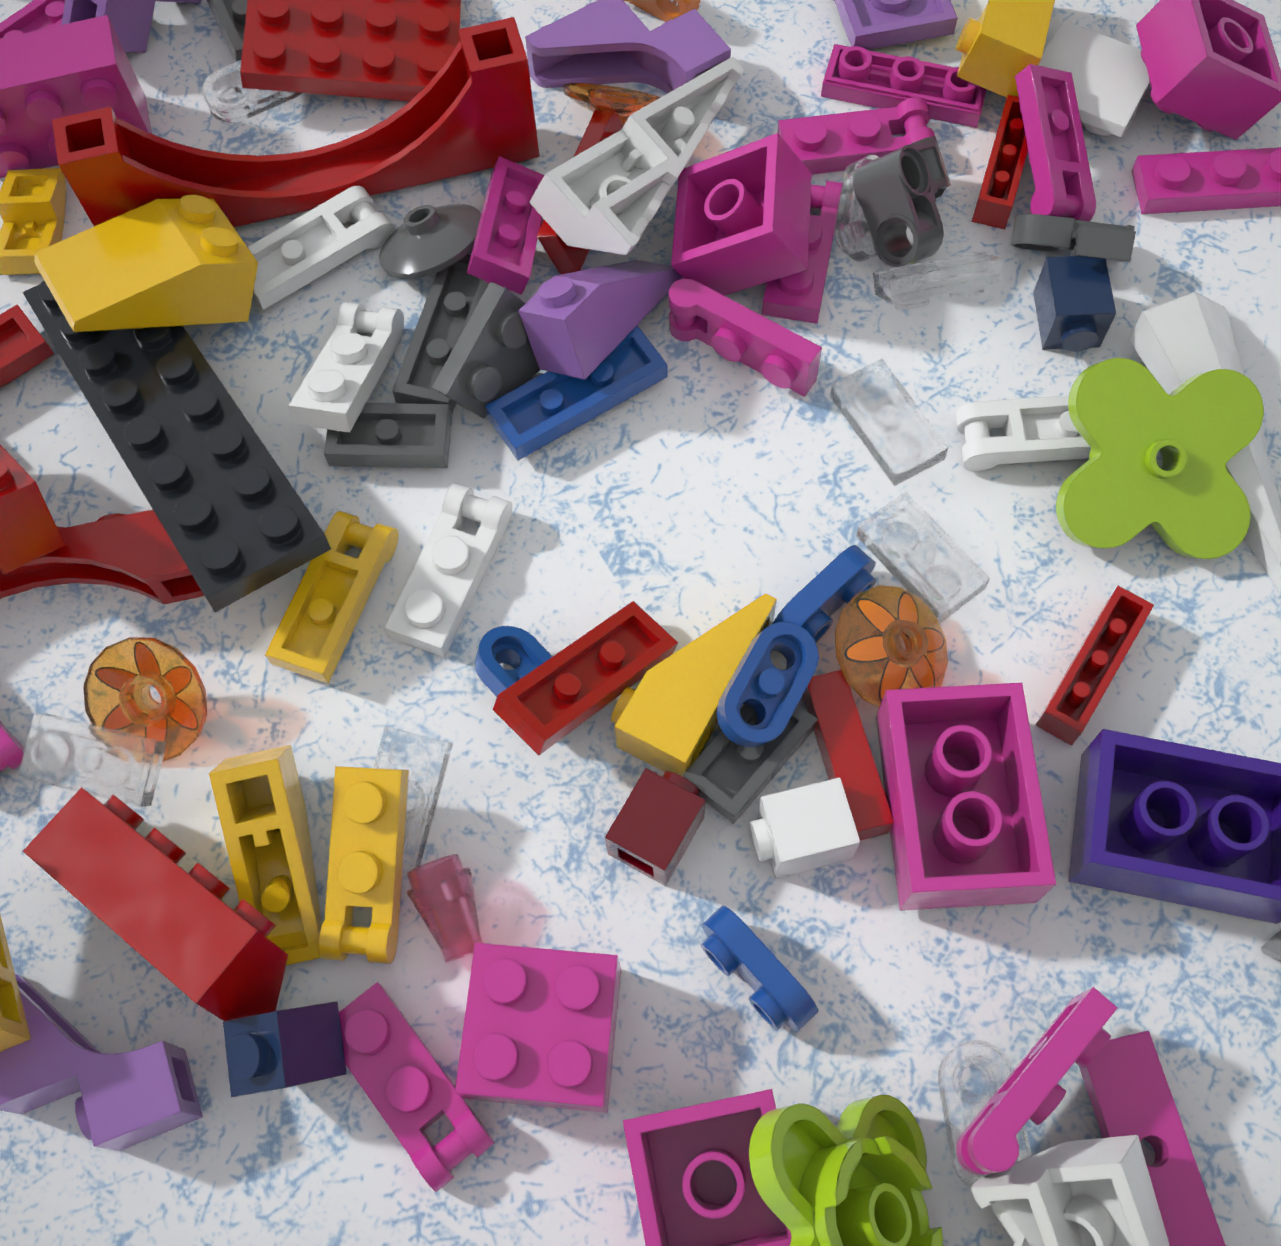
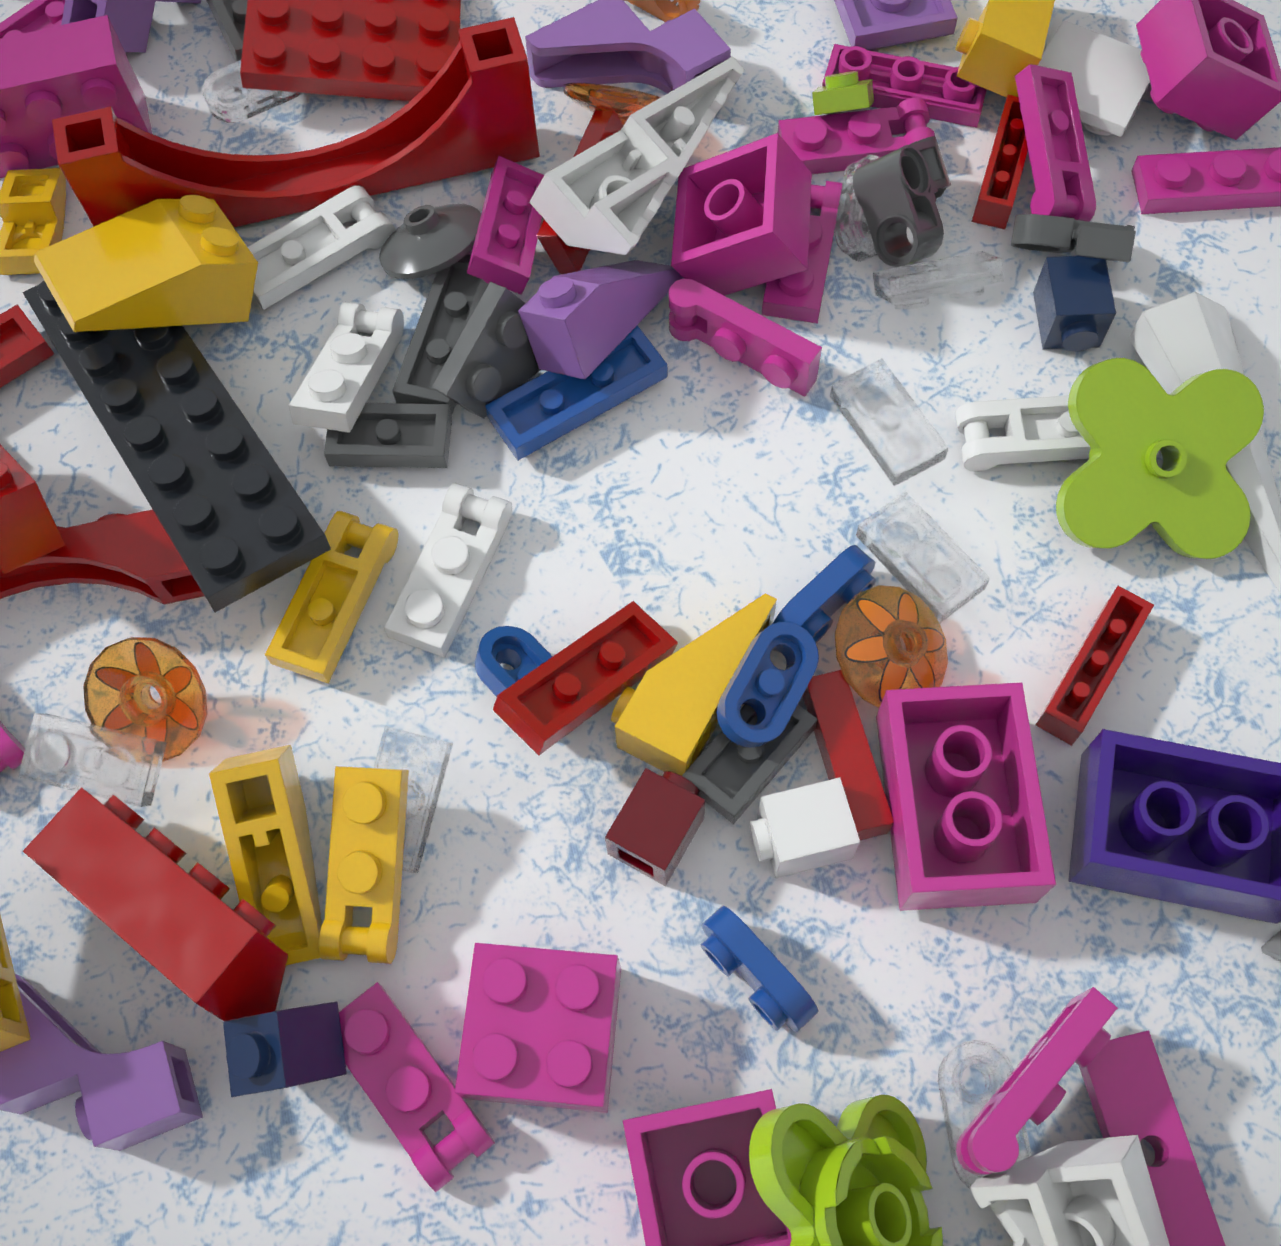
(447, 904): clear pink cone -> none
(843, 93): none -> lime plate

